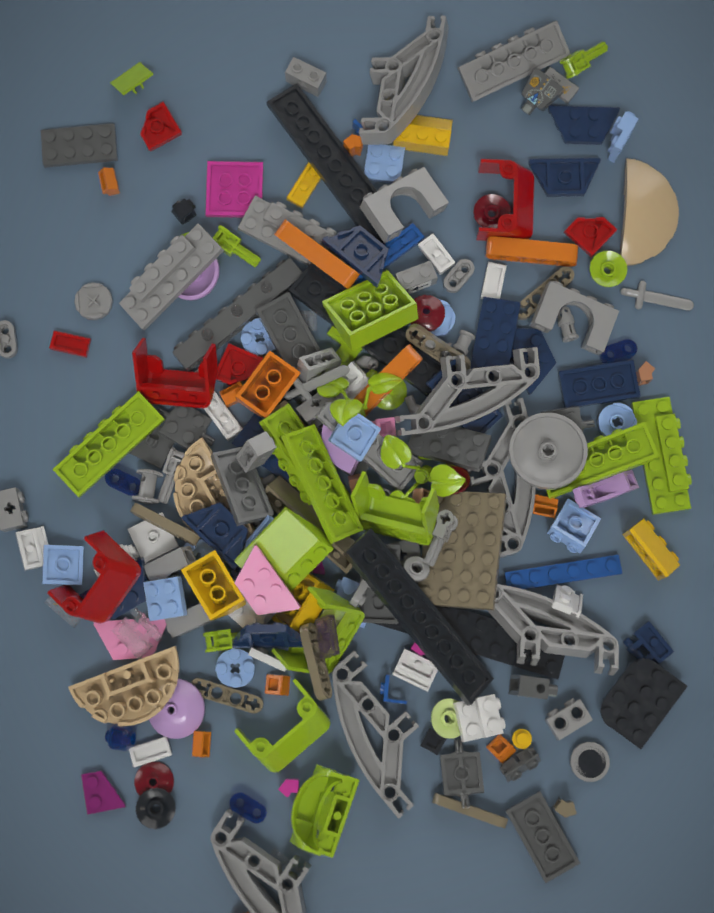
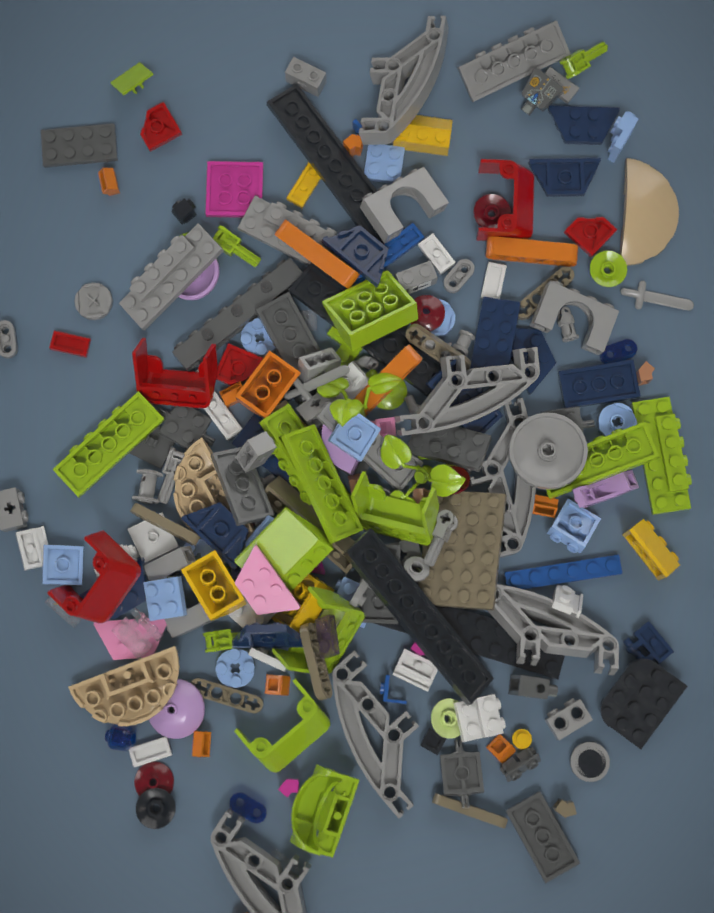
(99, 793): magenta wing -> none
(123, 483): clear blue plate -> none

